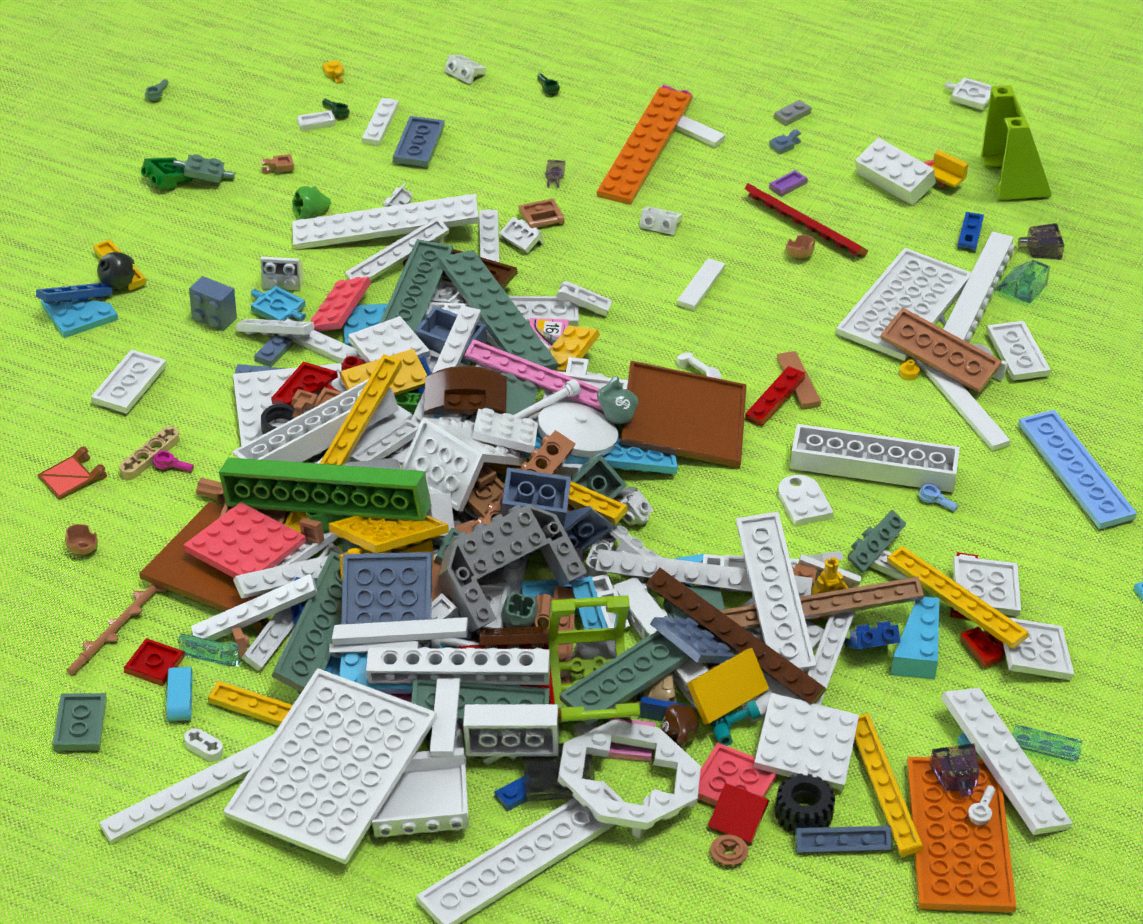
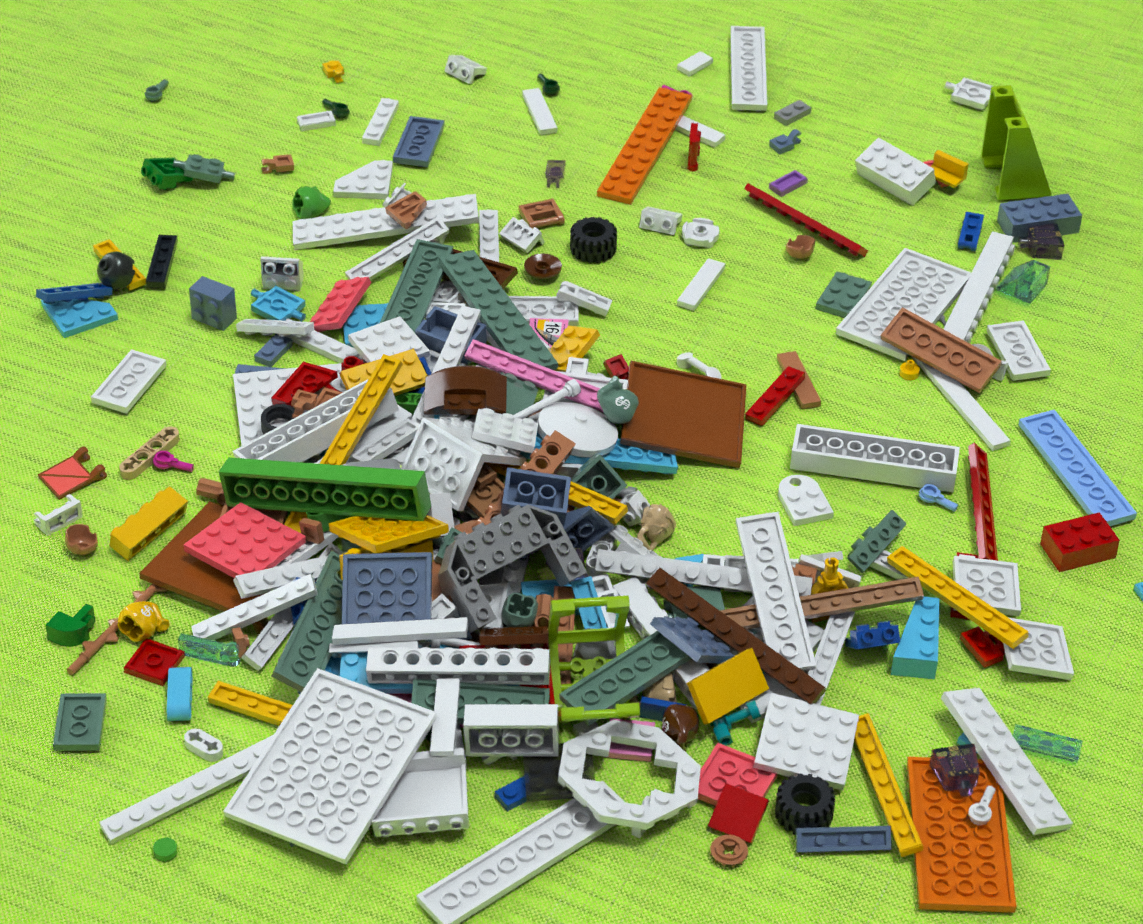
(59, 517): none -> hinge
(70, 630): none -> green brick
(141, 620): none -> yellow piece
(148, 523): none -> yellow brick
(161, 261): none -> black plate
(165, 849): none -> bright green tile
(366, 182): none -> white plate
(407, 209): none -> nougat wing
(539, 111): none -> white tile
(542, 266): none -> reddish brown dish
(593, 239): none -> black tyre
(617, 367): none -> red bracket
(656, 524): none -> tan piece
(692, 233): none -> white plate
(694, 63): none -> white tile
(694, 147): none -> red plate
(748, 68): none -> white plate
(842, 294): none -> sand green plate
(982, 503): none -> red plate
(1019, 216): none -> sand blue brick
(1079, 542): none -> red brick

